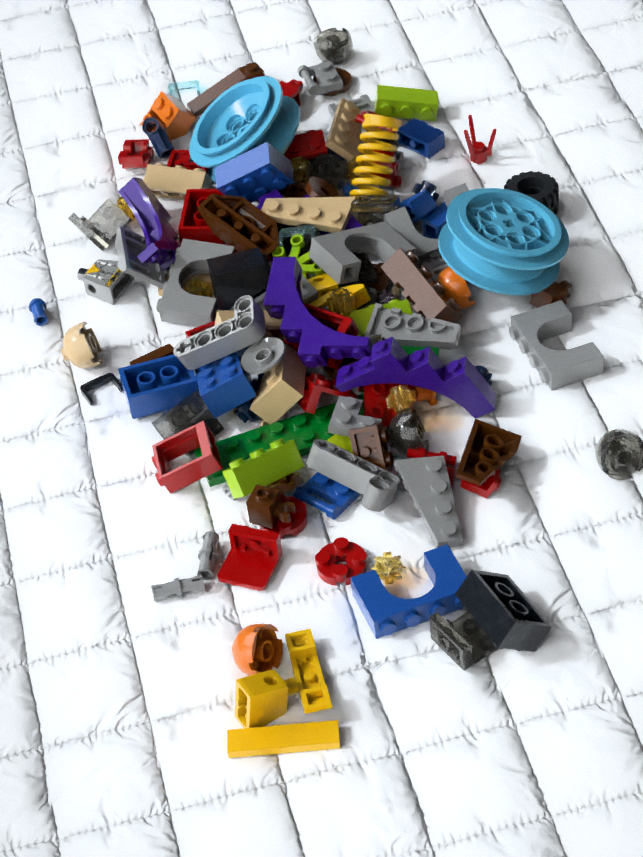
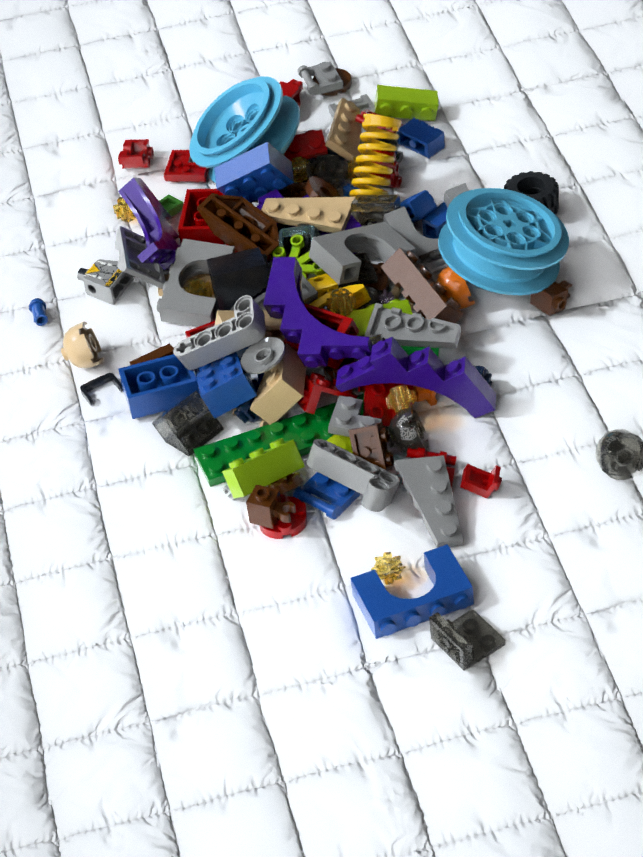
(102, 225): clear smoke bracket -> none
(158, 138): dark blue piece -> none
(171, 114): orange slope -> none
(172, 204): none -> bright green plate
(174, 182): tan brick -> none
(178, 588): light grey pin -> none
(180, 444): red window -> none
(184, 85): clear light blue piece -> none
(202, 101): wedge -> none
(208, 555): light grey pin -> none
(251, 557): red bracket -> none
(257, 648): orange cylinder -> none
(262, 698): yellow torso -> none
(283, 739): yellow tile -> none
(307, 671): yellow slope -> none
(334, 45): clear smoke cylinder -> none
(338, 551): red plate -> none
(426, 186): dark blue gear -> none
(478, 150): red plant -> none
(486, 452): reddish brown wedge -> none
(503, 611): black brick -> none
(555, 367): light grey arch -> none

